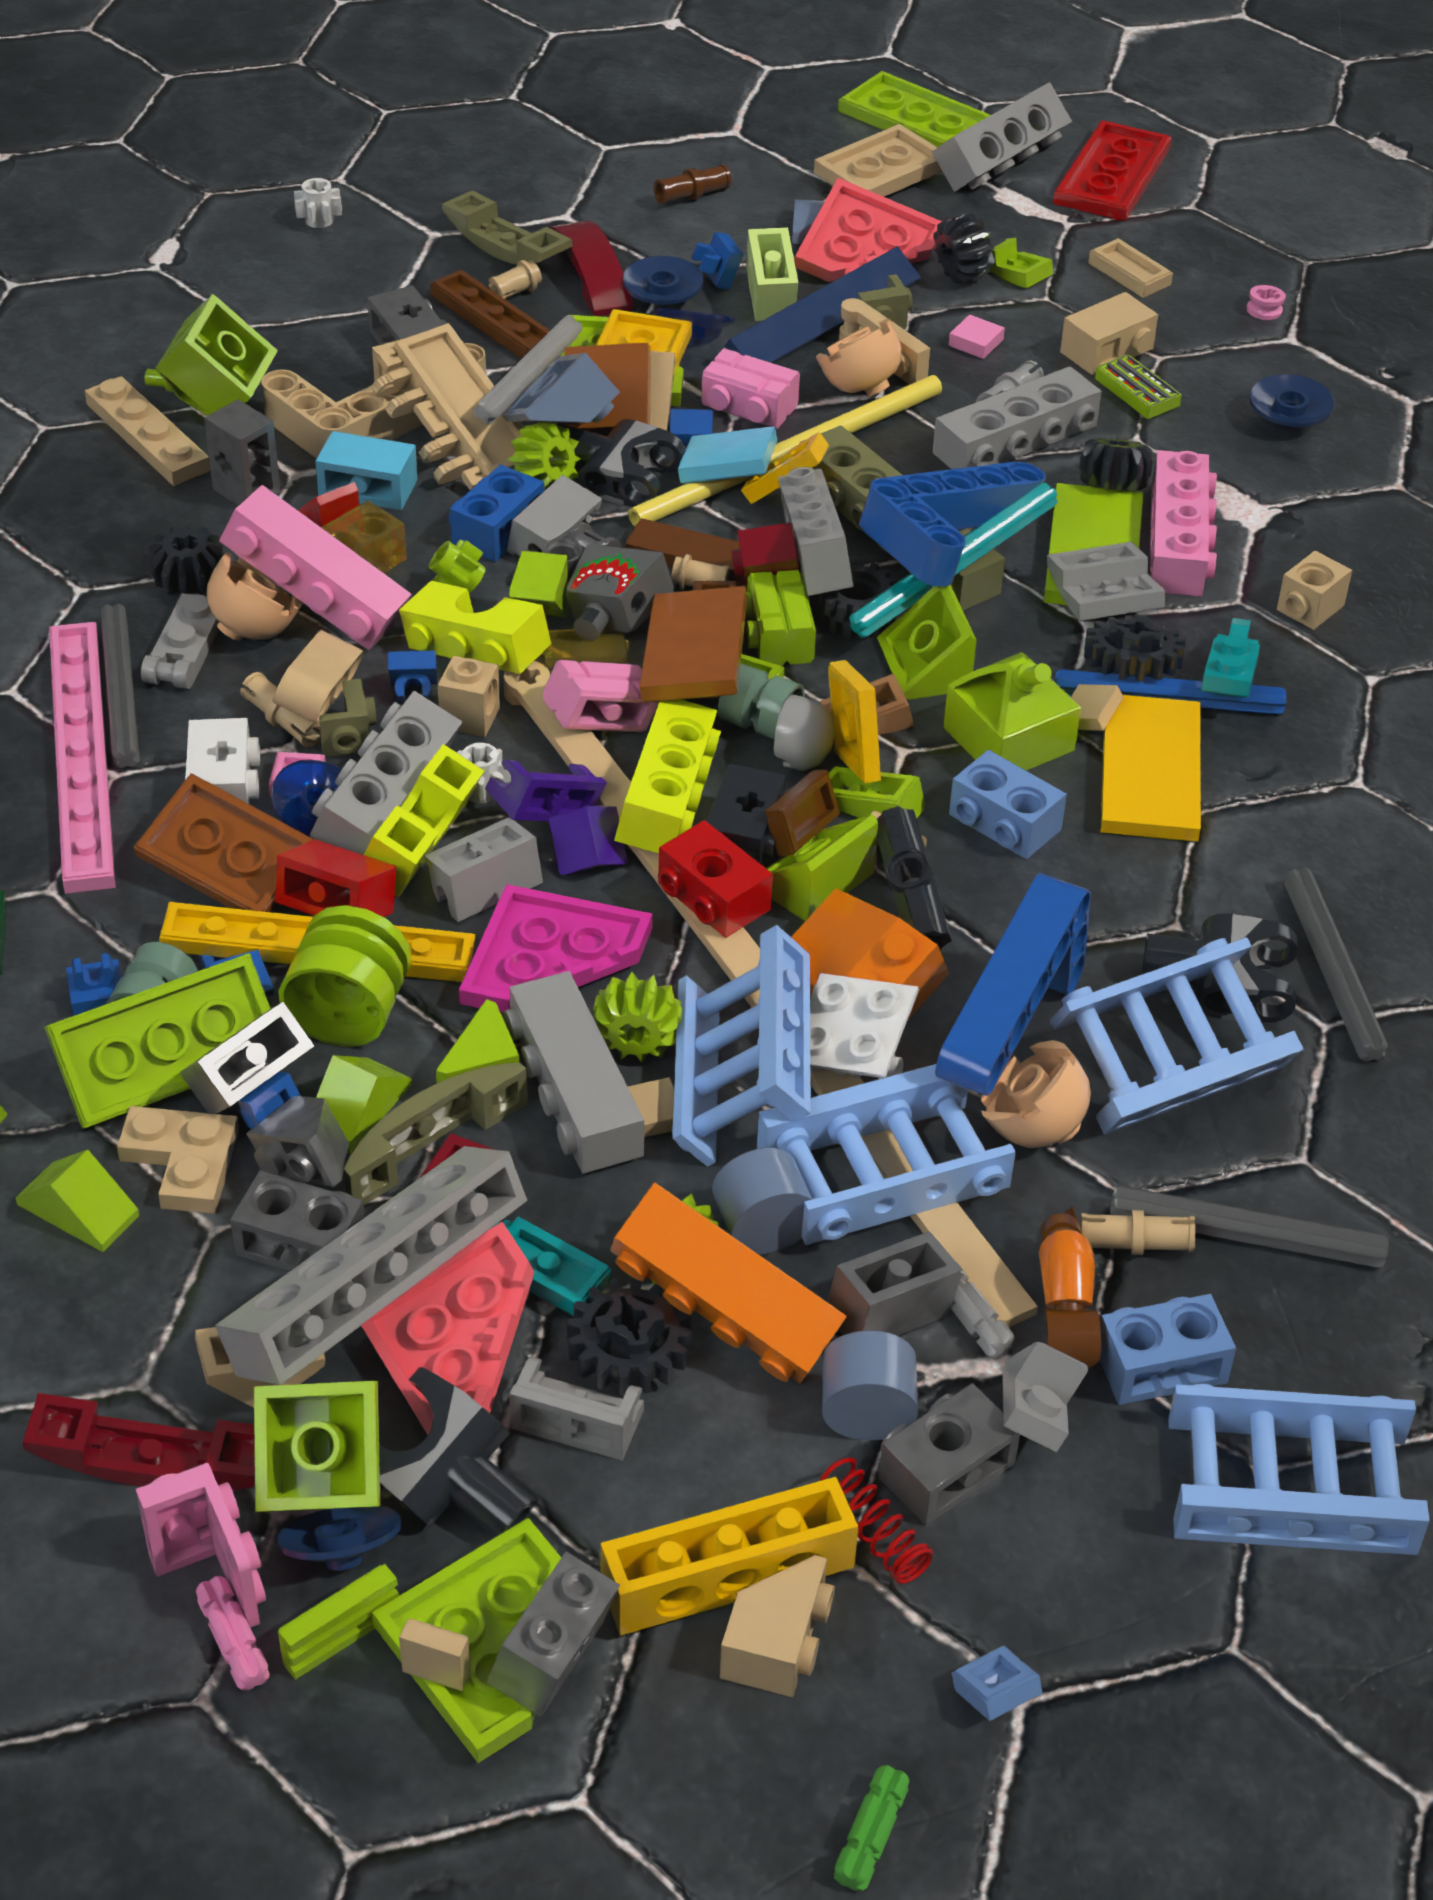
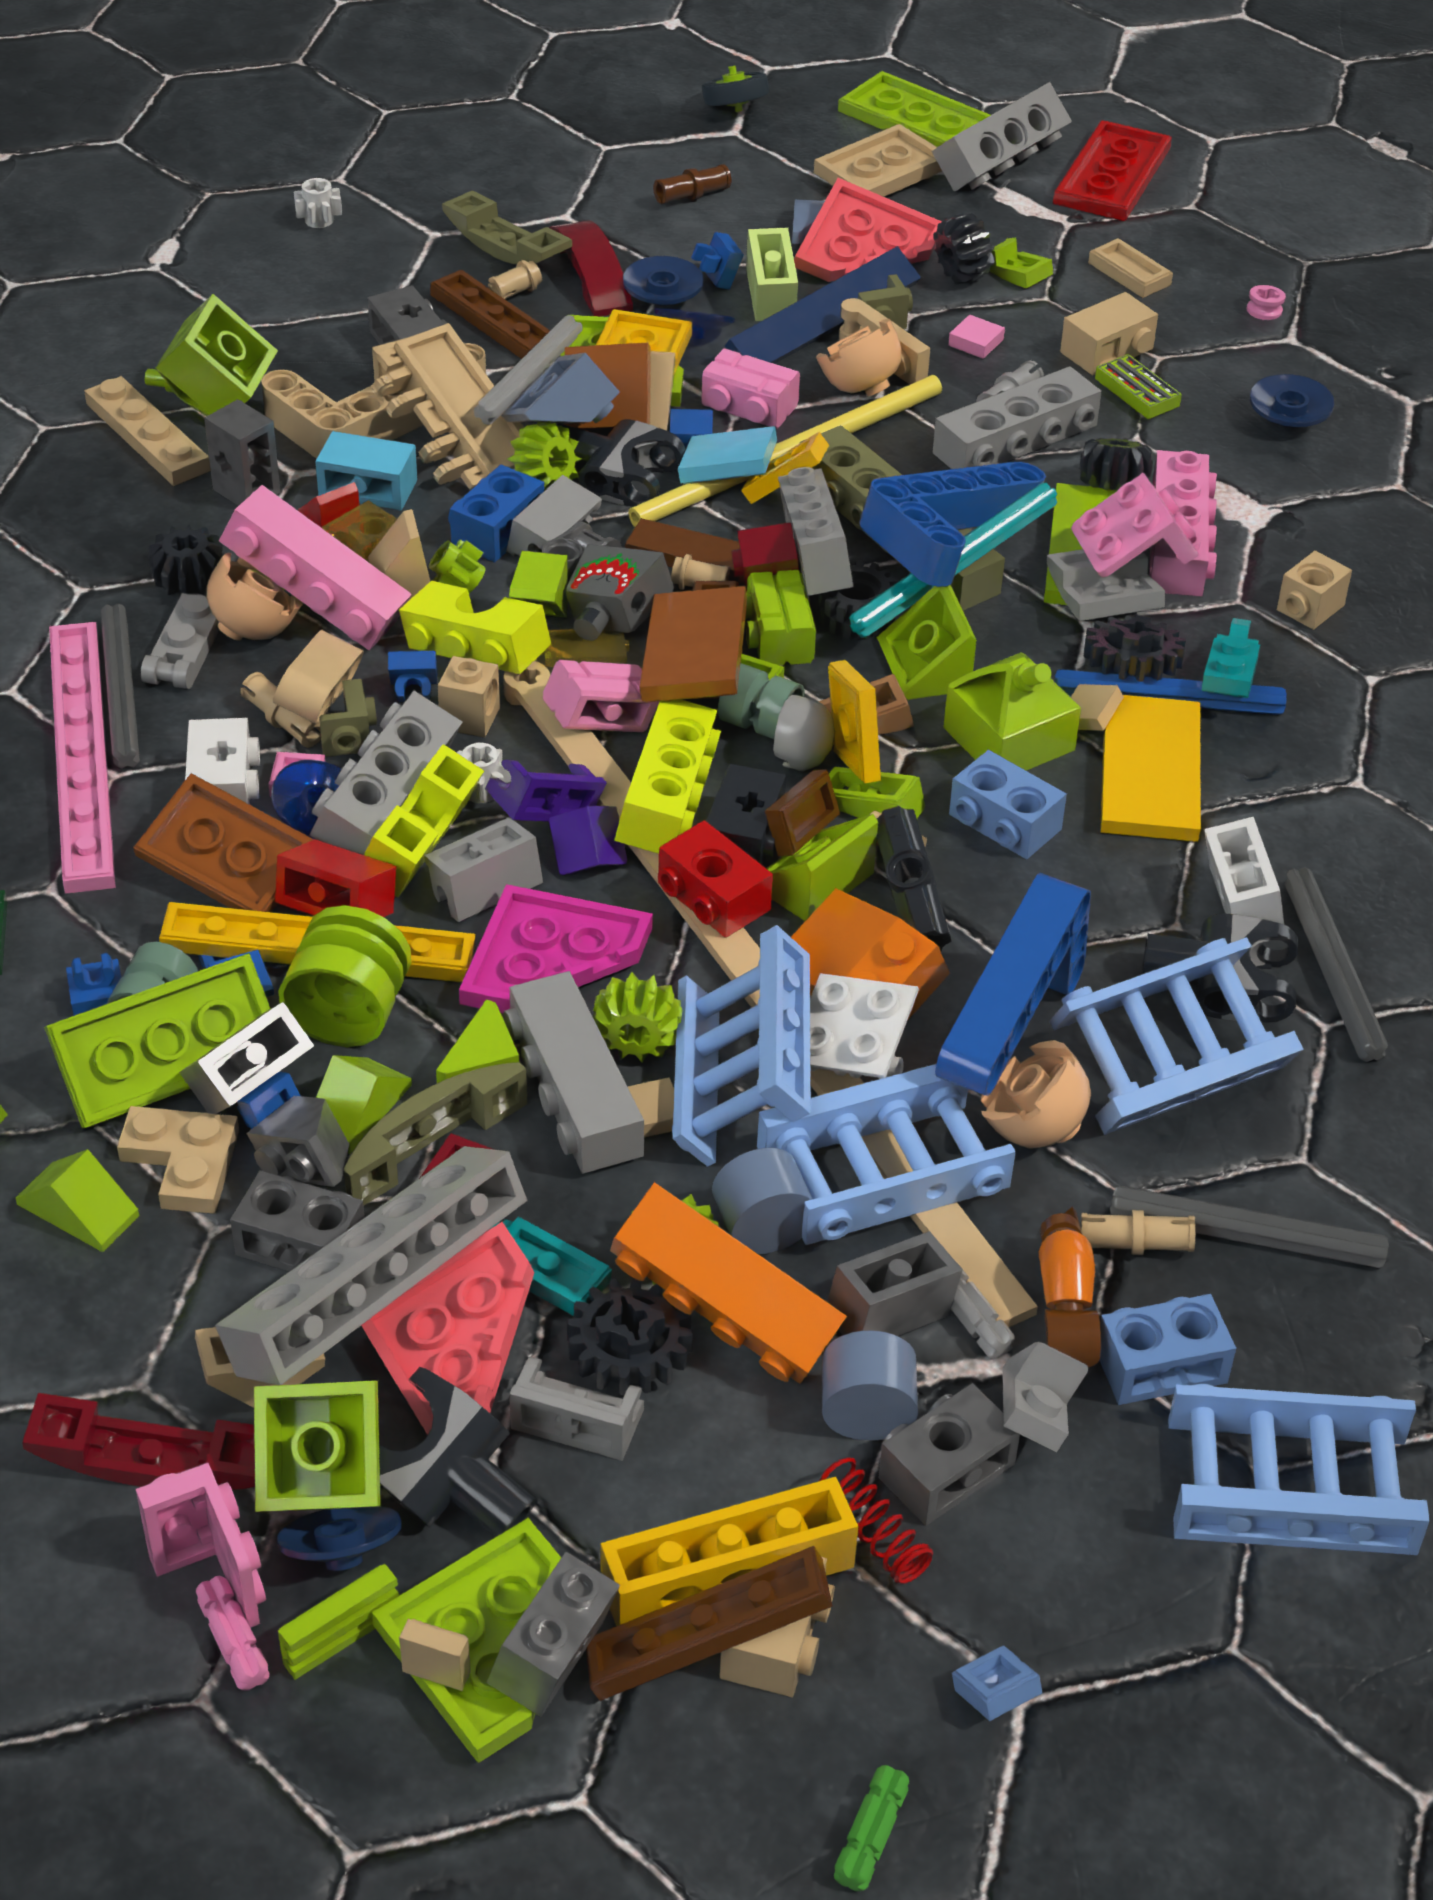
(401, 555): none -> tan slope
(708, 1623): none -> reddish brown tile
(735, 88): none -> black wheel
(1131, 524): none -> bright pink bracket
(1243, 871): none -> white brick

